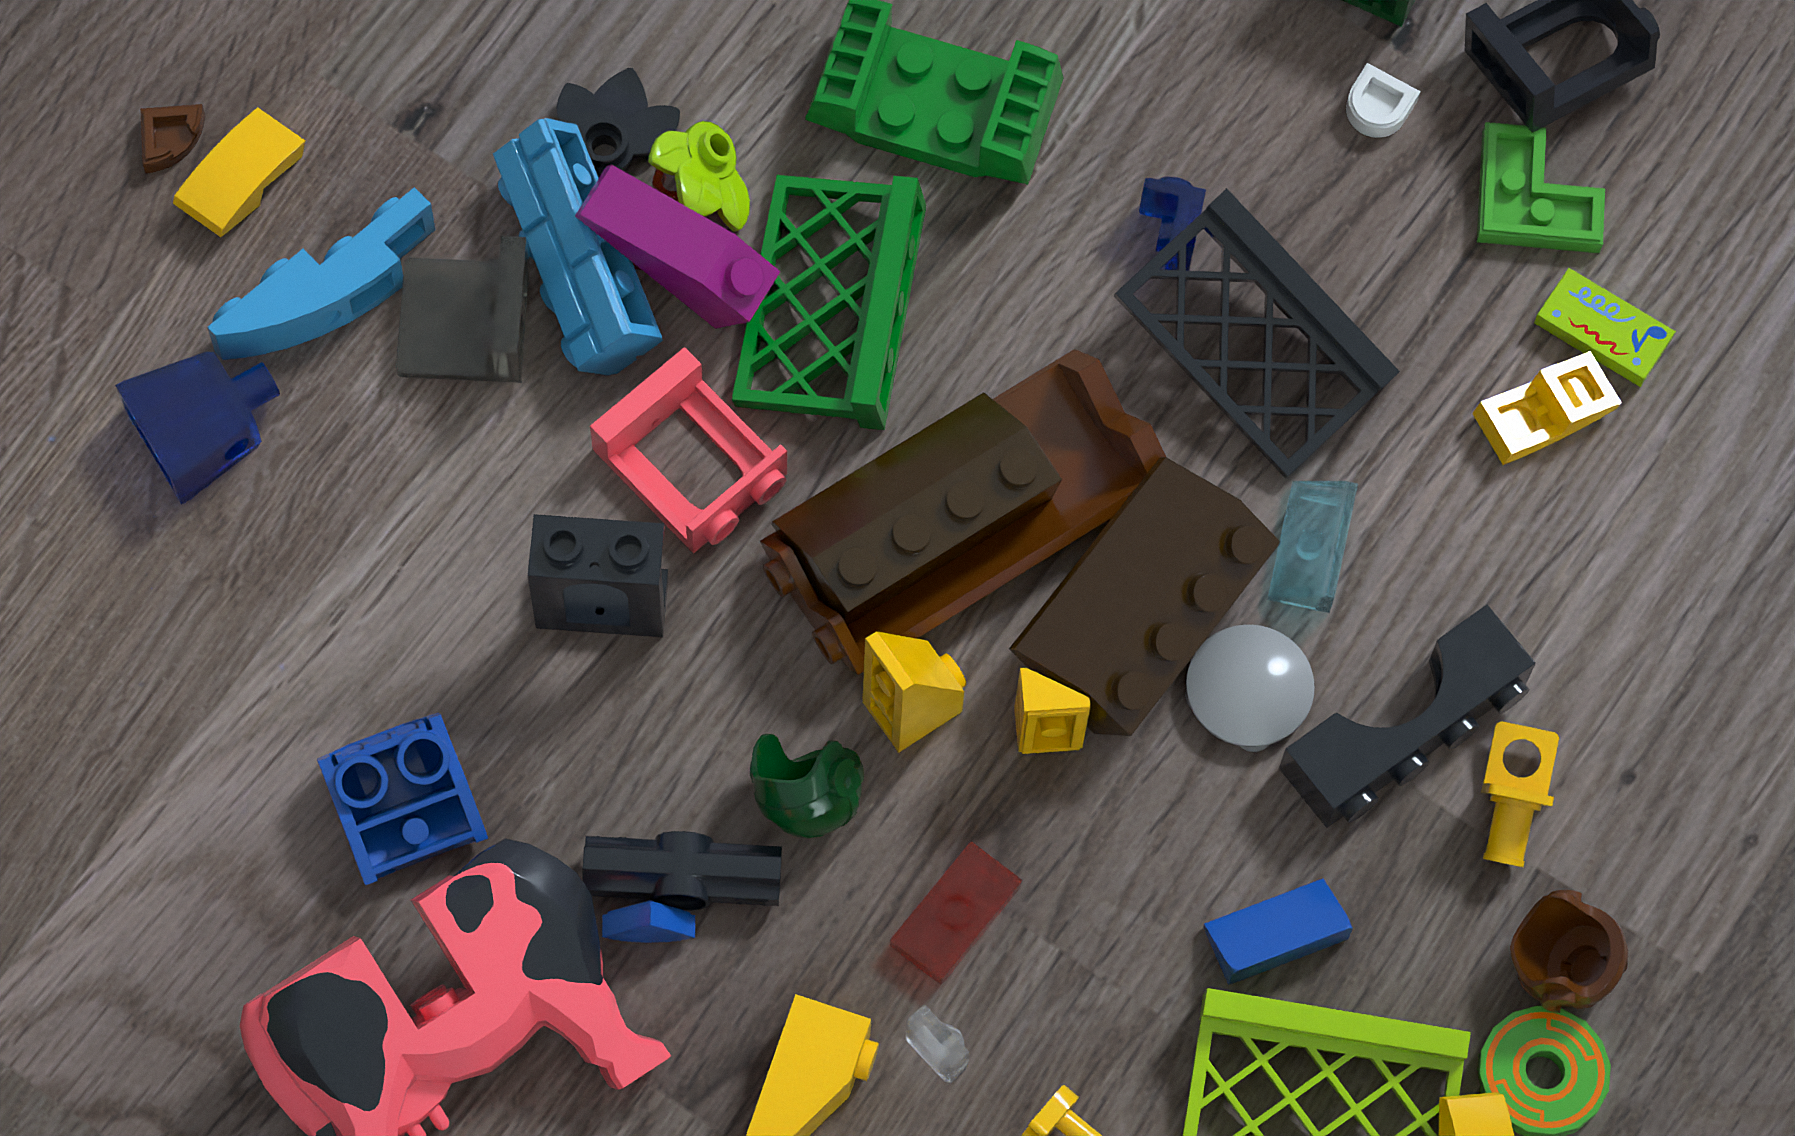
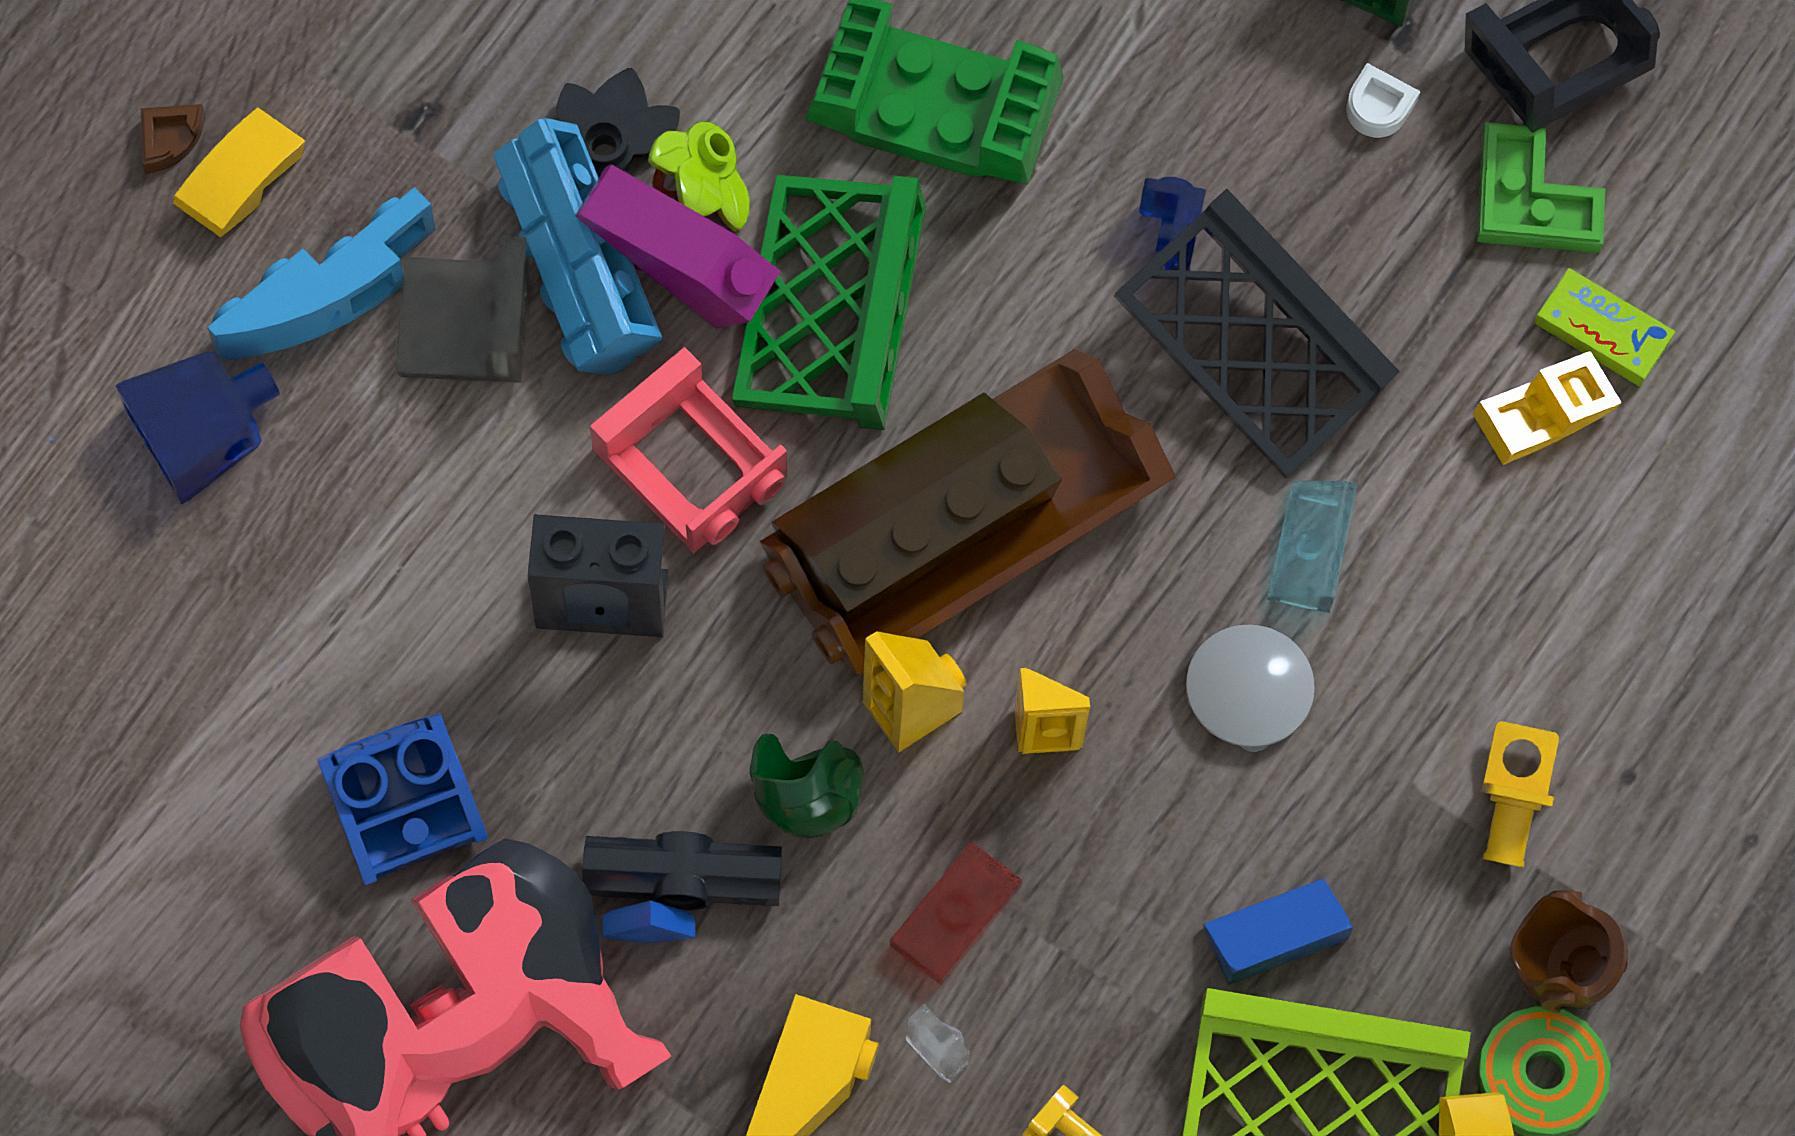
(1146, 595): dark brown slope -> none
(1346, 763): black arch -> none

